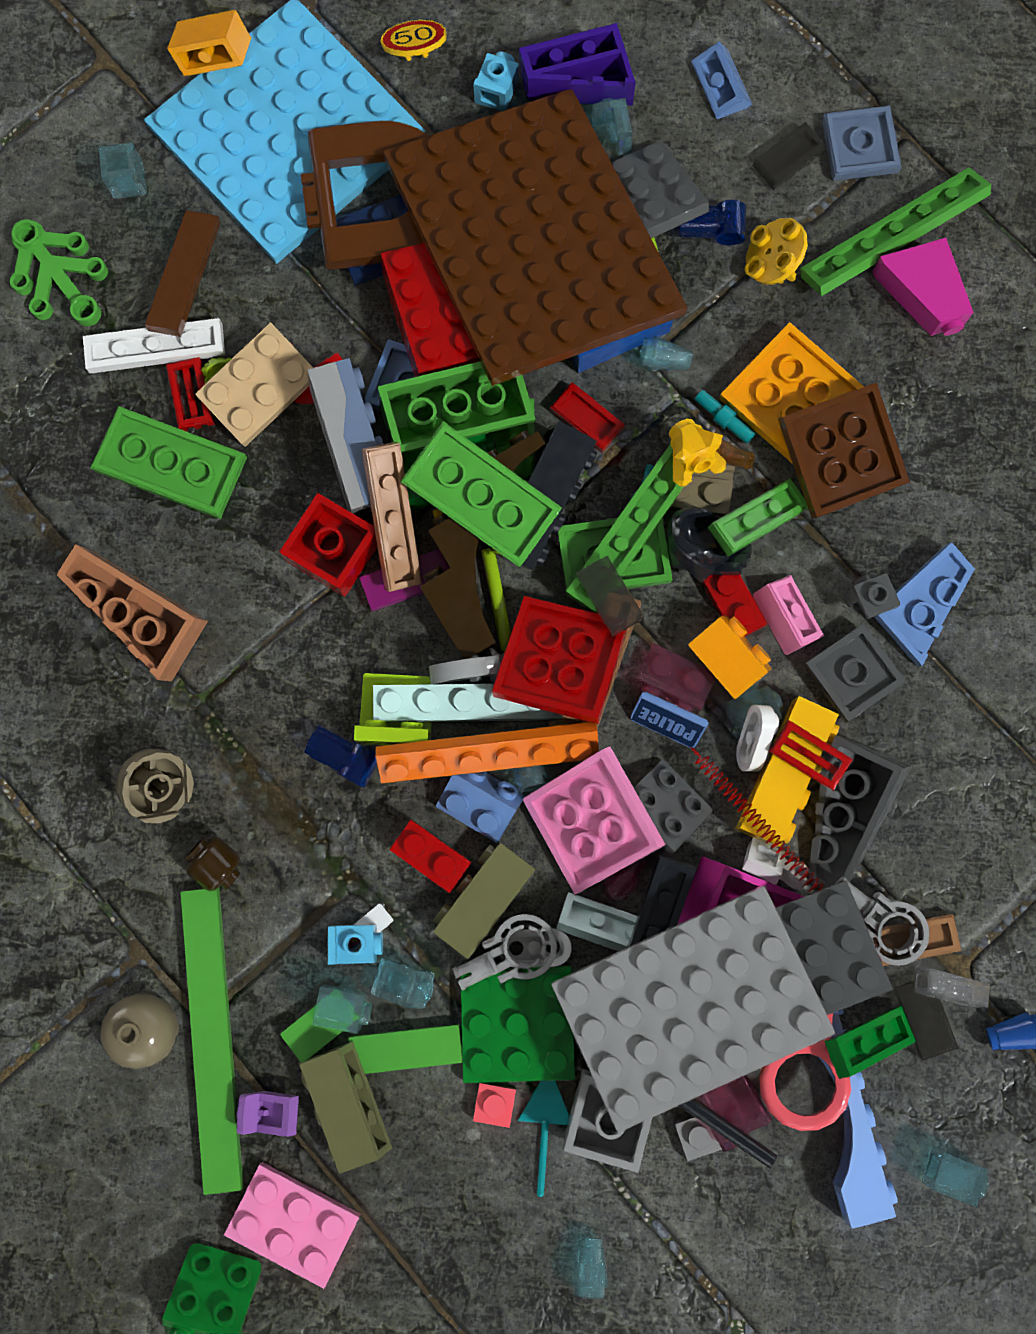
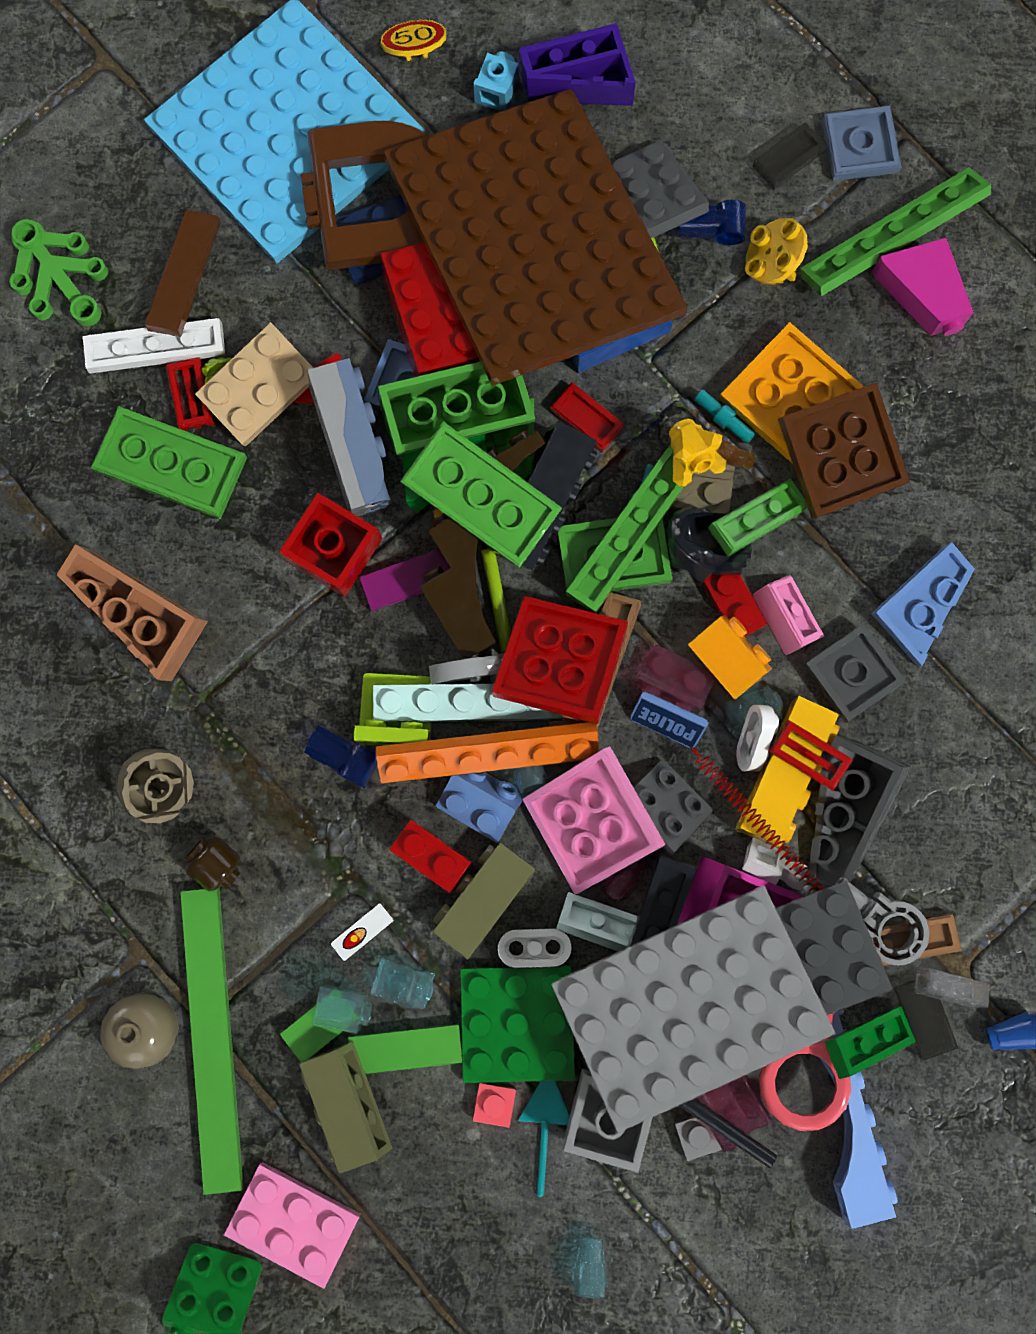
(122, 170): clear light blue brick -> none
(209, 43): light orange brick -> none
(267, 1113): medium lavender bracket -> none
(339, 944): medium azure brick -> none
(391, 516): medium nougat tile -> none
(485, 964): light grey pin -> none
(609, 596): clear smoke tile -> none
(615, 116): clear light blue bracket -> none
(664, 355): clear light blue cone -> none
(721, 81): medium blue slope -> none
(873, 594): dark grey bracket -> none
(956, 1176): clear light blue brick -> none

